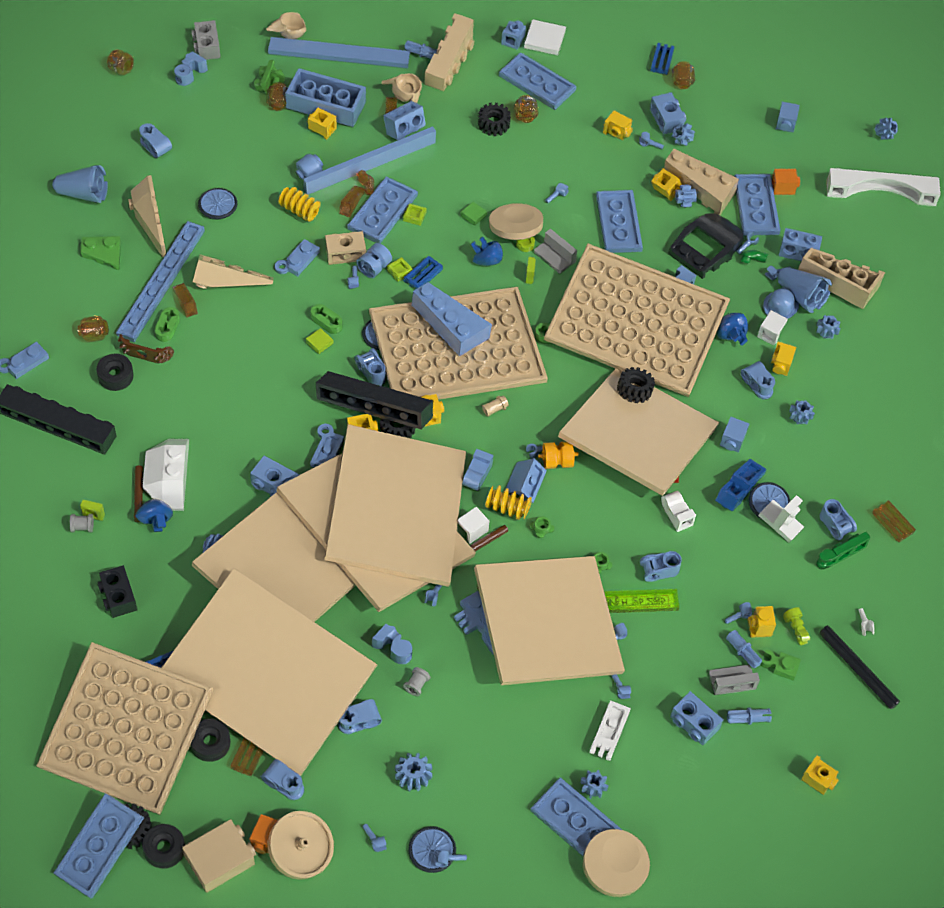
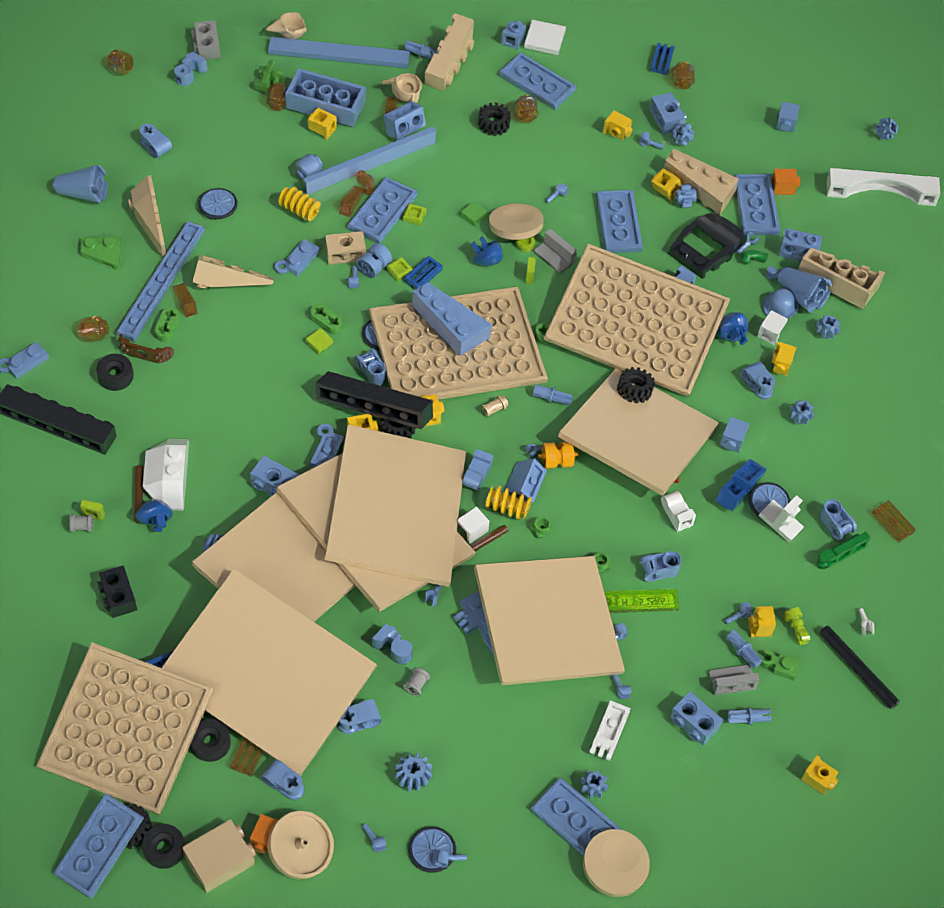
(552, 395): none -> medium blue axle

